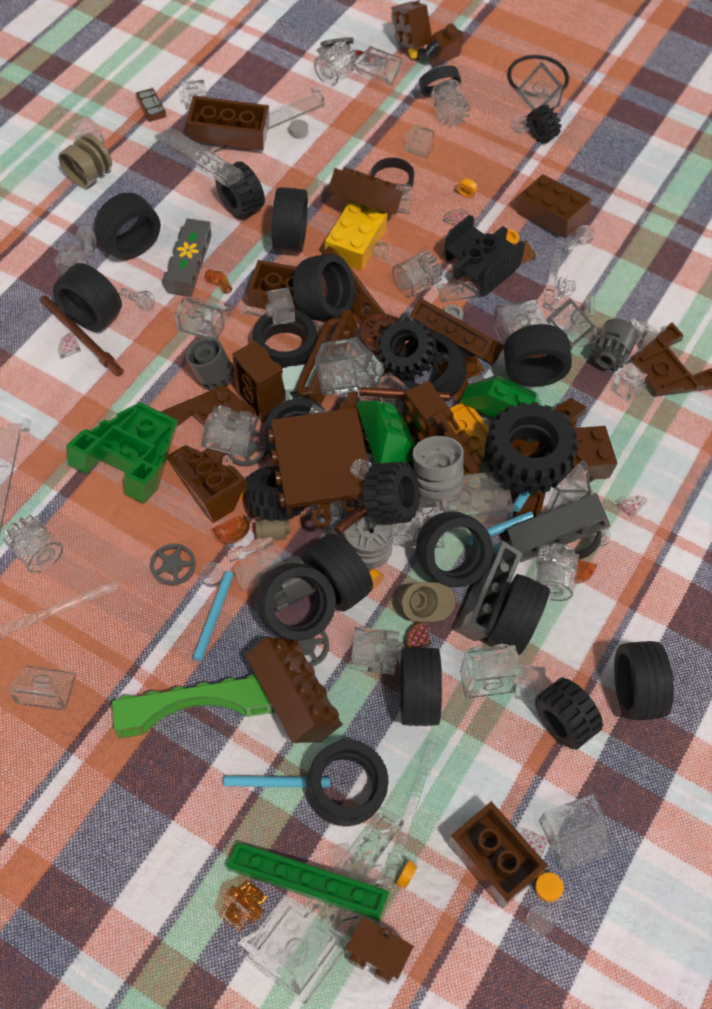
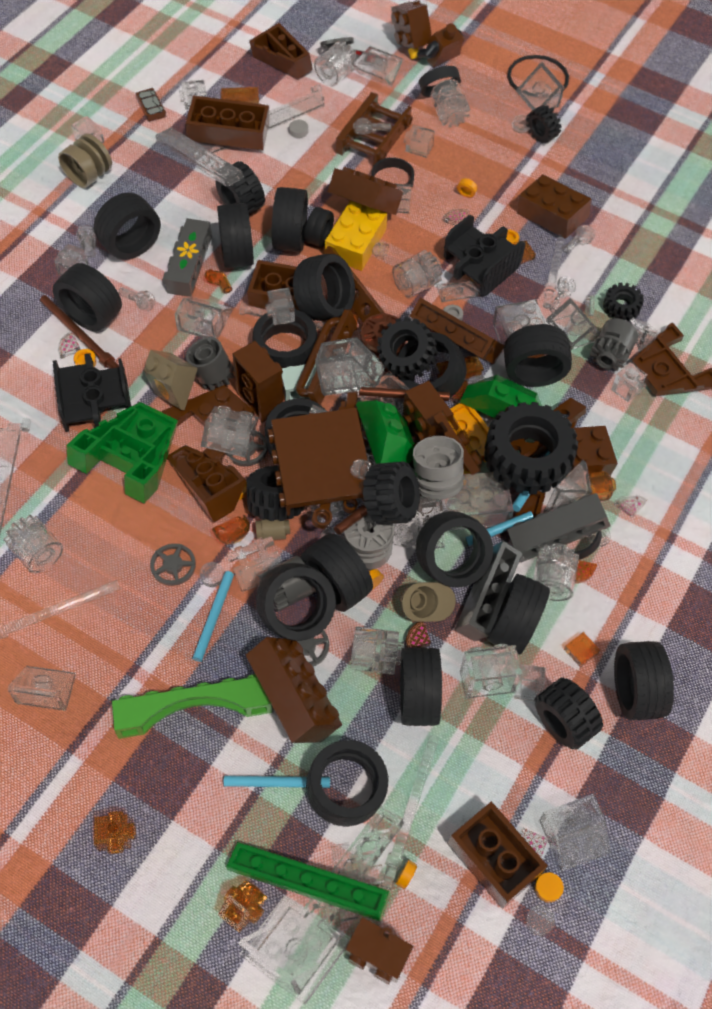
(79, 357): none -> light orange tile
(87, 392): none -> black piece
(113, 832): none -> clear orange brick
(170, 377): none -> dark tan slope
(235, 235): none -> black tyre
(242, 94): none -> clear orange tile
(281, 51): none -> reddish brown wedge
(318, 226): none -> black tyre
(363, 126): none -> clear plate
(370, 106): none -> reddish brown fence
(581, 649): none -> clear orange tile
(602, 485): none -> clear orange head
(625, 293): none -> black tyre

